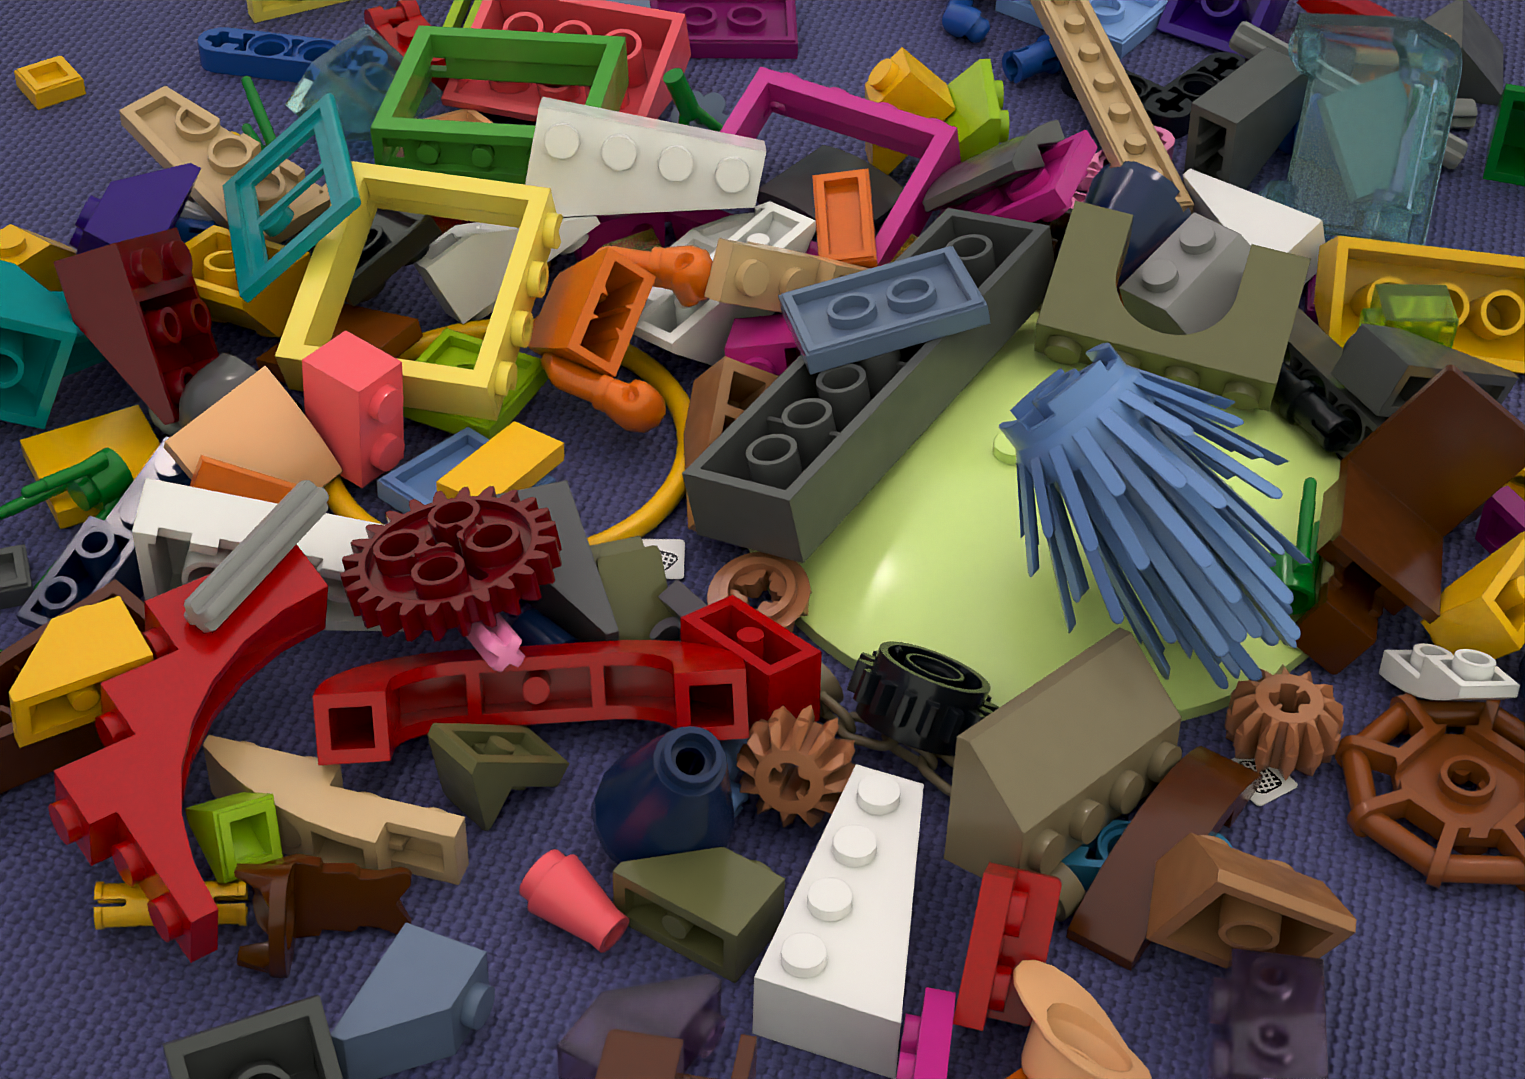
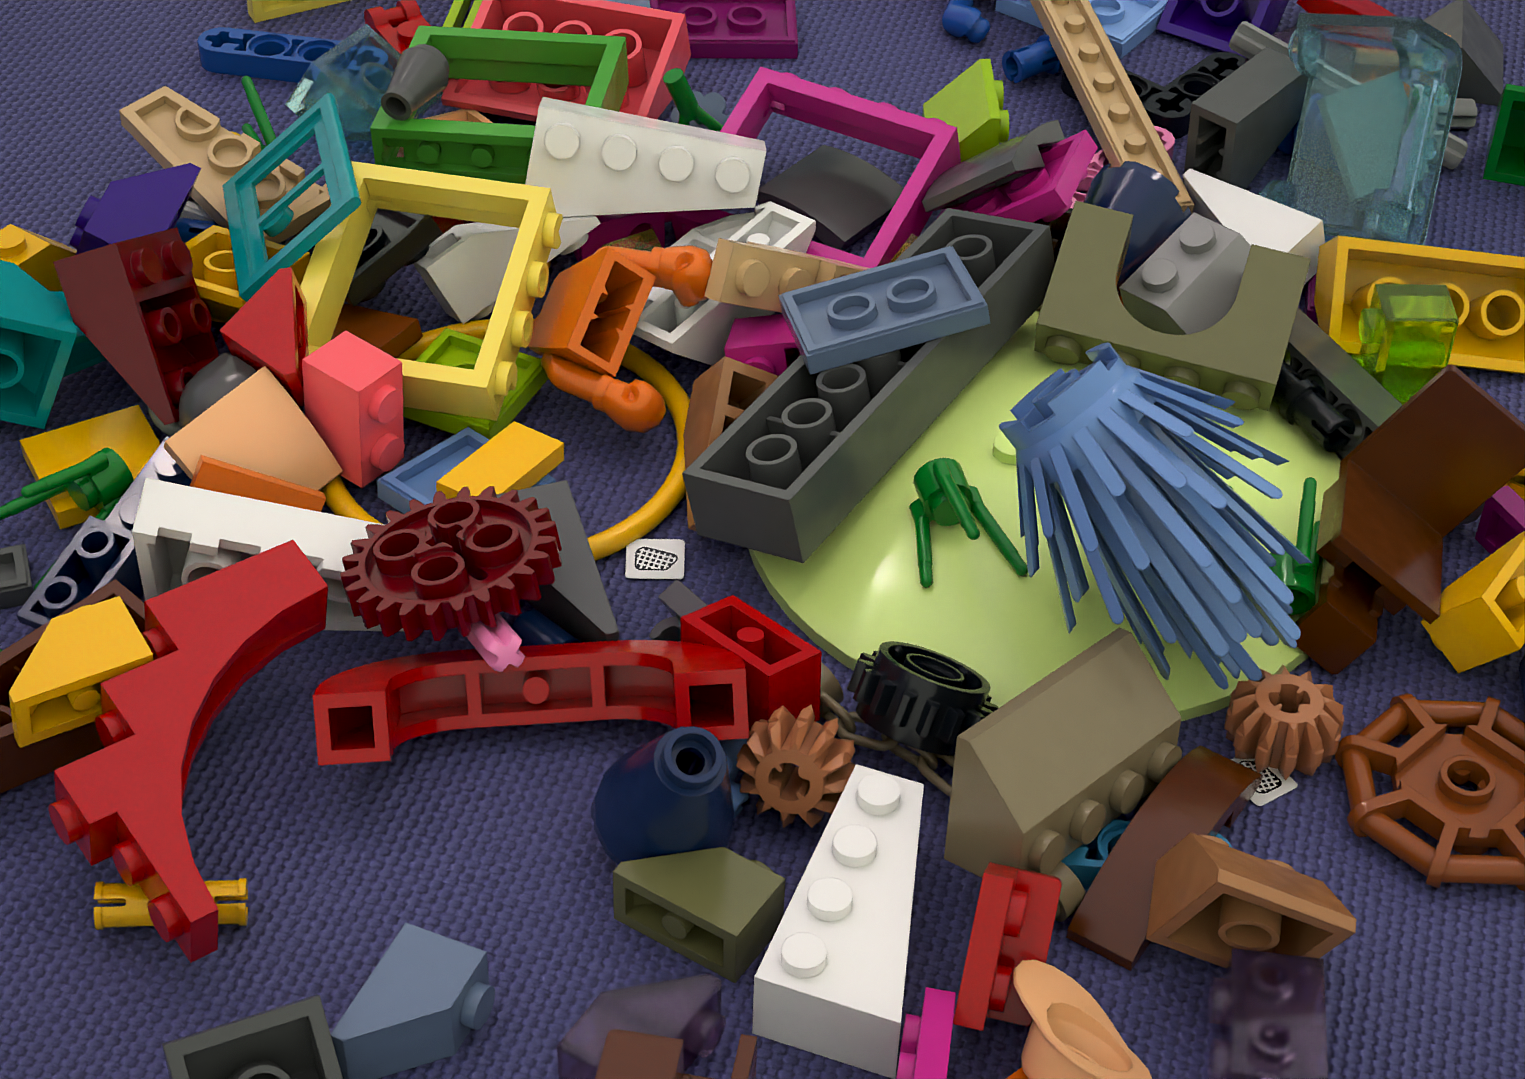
(49, 82): yellow tile -> none
(236, 831): lime slope -> none
(256, 556): light grey axle -> none
(273, 331): none -> red slope
(304, 896): reddish brown hair -> none
(335, 822): tan slope -> none
(416, 79): none -> dark grey cone
(488, 760): olive slope -> none
(571, 899): coral cone -> none
(632, 582): olive slope -> none
(756, 572): nougat gear -> none
(845, 217): orange tile -> none
(910, 88): yellow slope -> none
(949, 501): none -> green plant
(1391, 365): dark grey slope -> none
(1439, 675): white slope -> none

